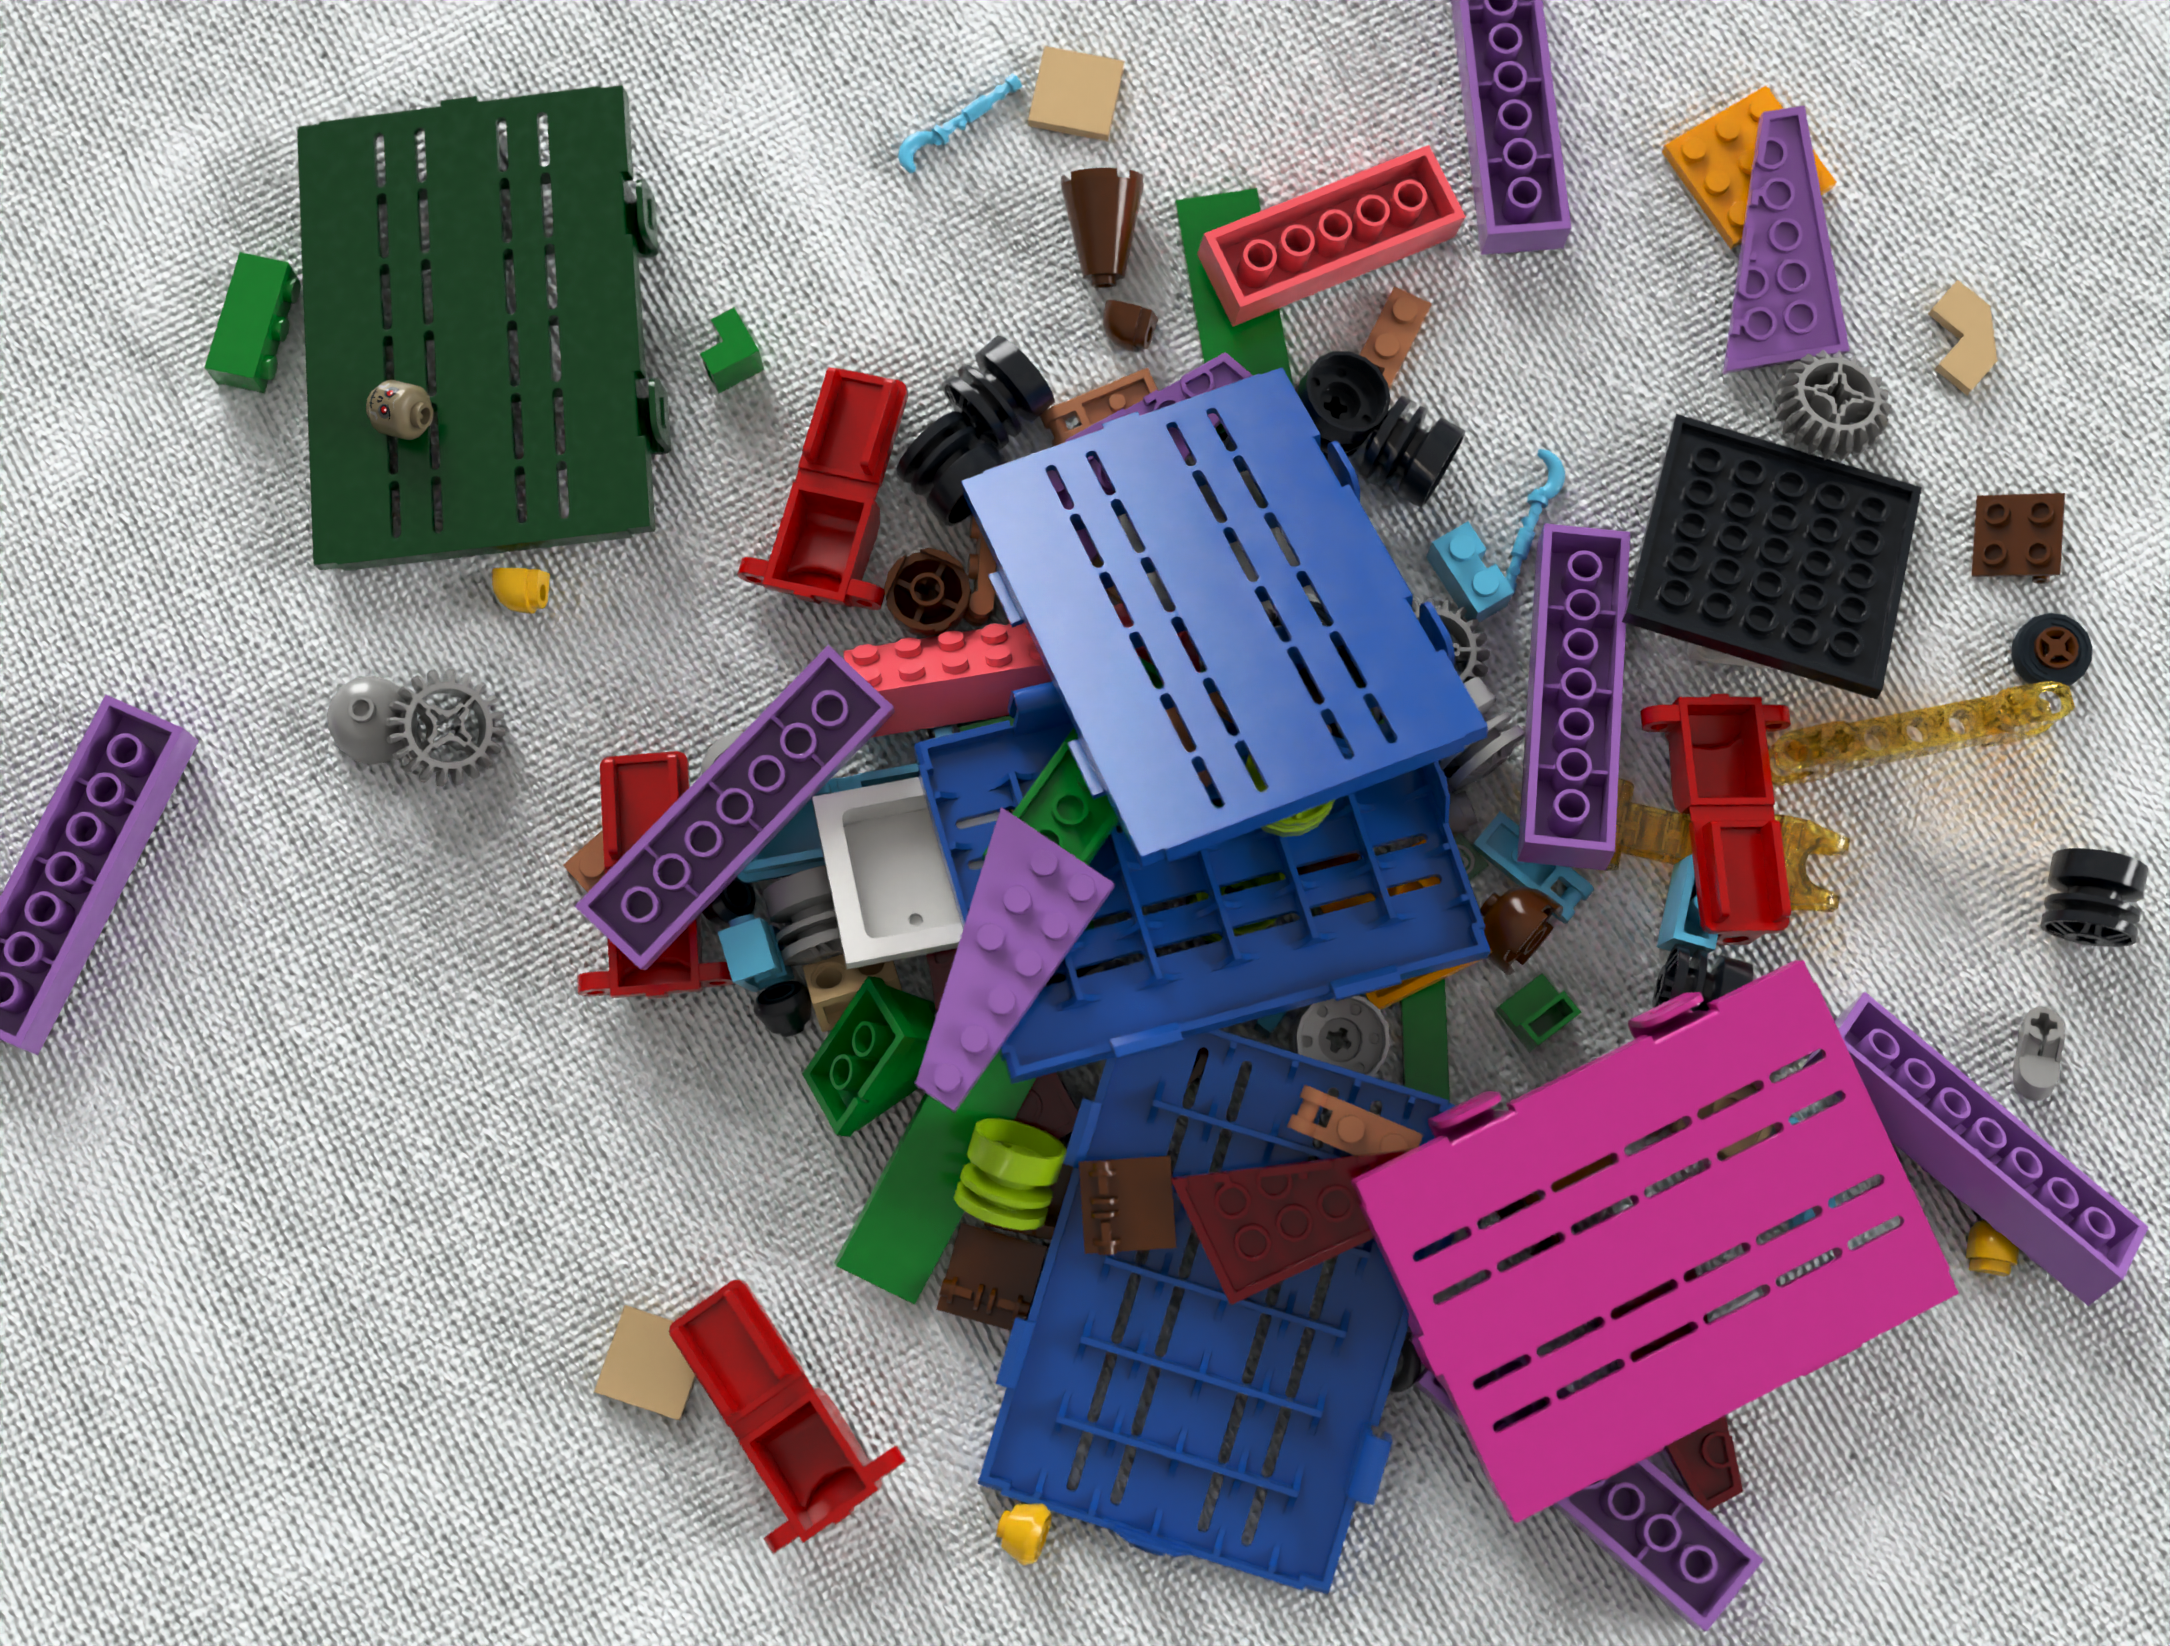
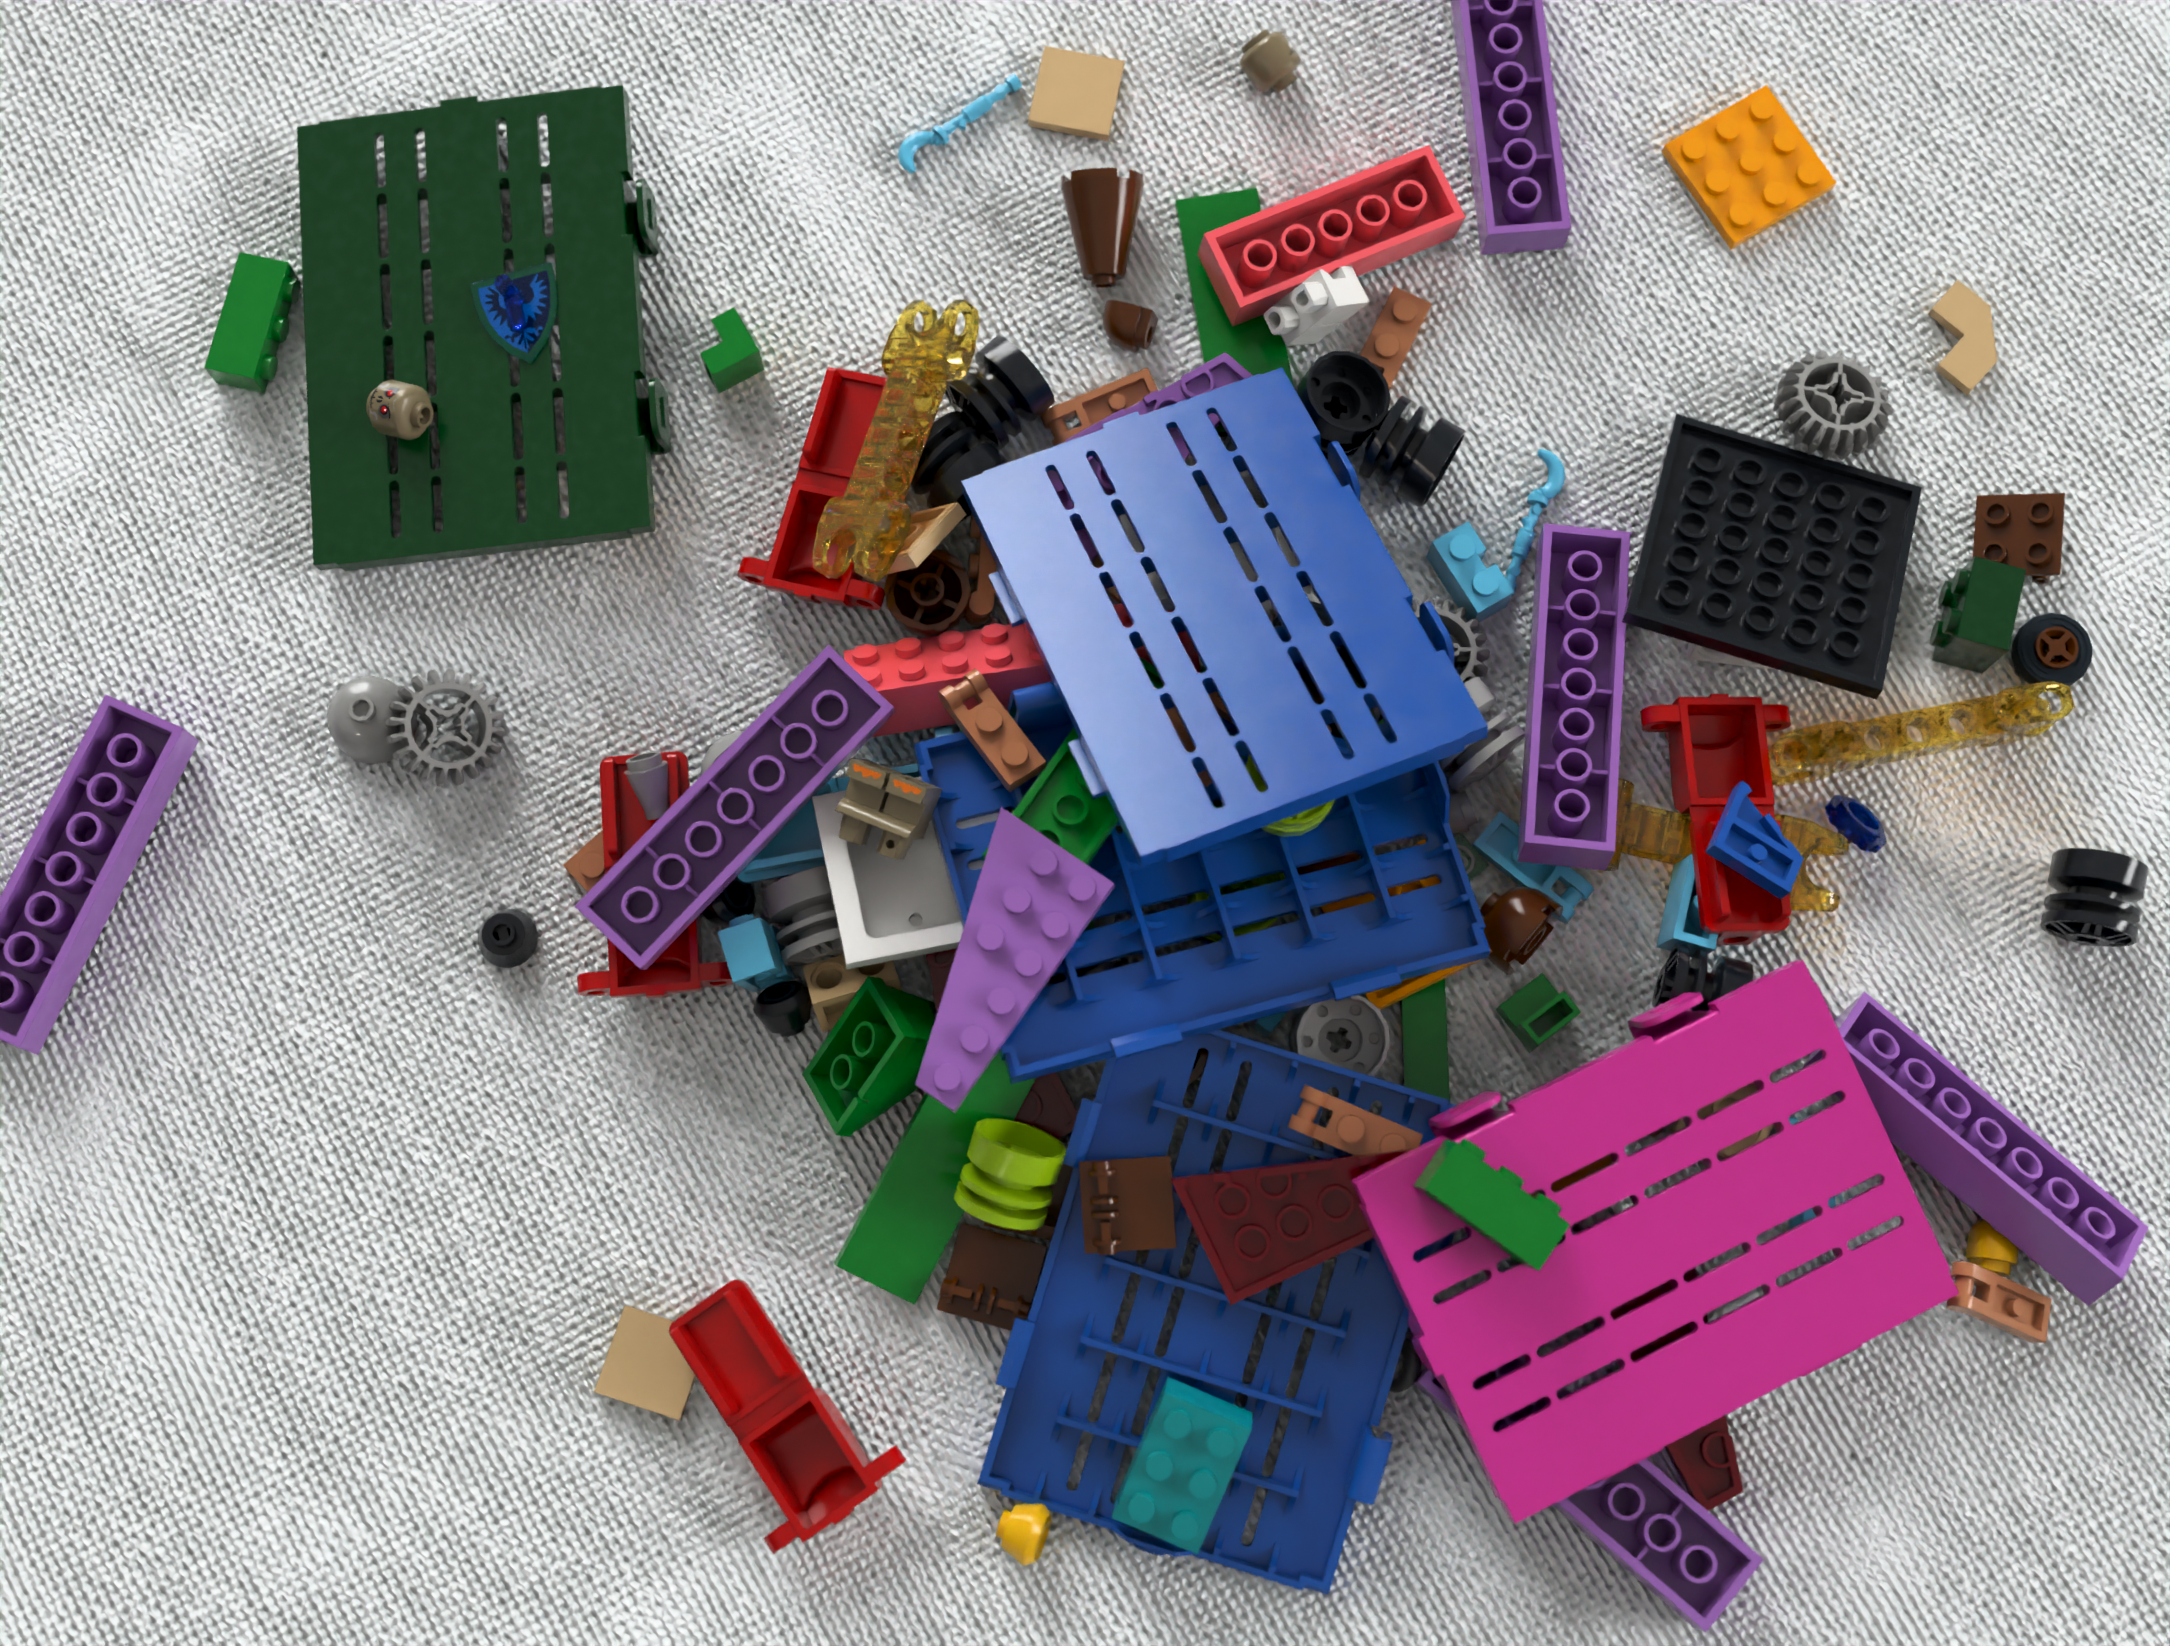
(509, 949): none -> black cone
(518, 309): none -> shield
(521, 588): yellow piece -> none
(650, 782): none -> light grey cone
(874, 504): none -> clear yellow piece
(887, 801): none -> dark tan hips
(925, 534): none -> tan tile
(992, 731): none -> nougat plate
(1182, 1465): none -> teal brick
(1270, 61): none -> dark tan head
(1317, 306): none -> white hips
(1493, 1202): none -> green brick
(1754, 845): none -> blue wing
(1786, 270): medium lavender wing -> none
(1856, 823): none -> clear blue gear
(1977, 614): none -> dark green piece
(2000, 1302): none -> nougat plate
(2044, 1033): light grey piece -> none

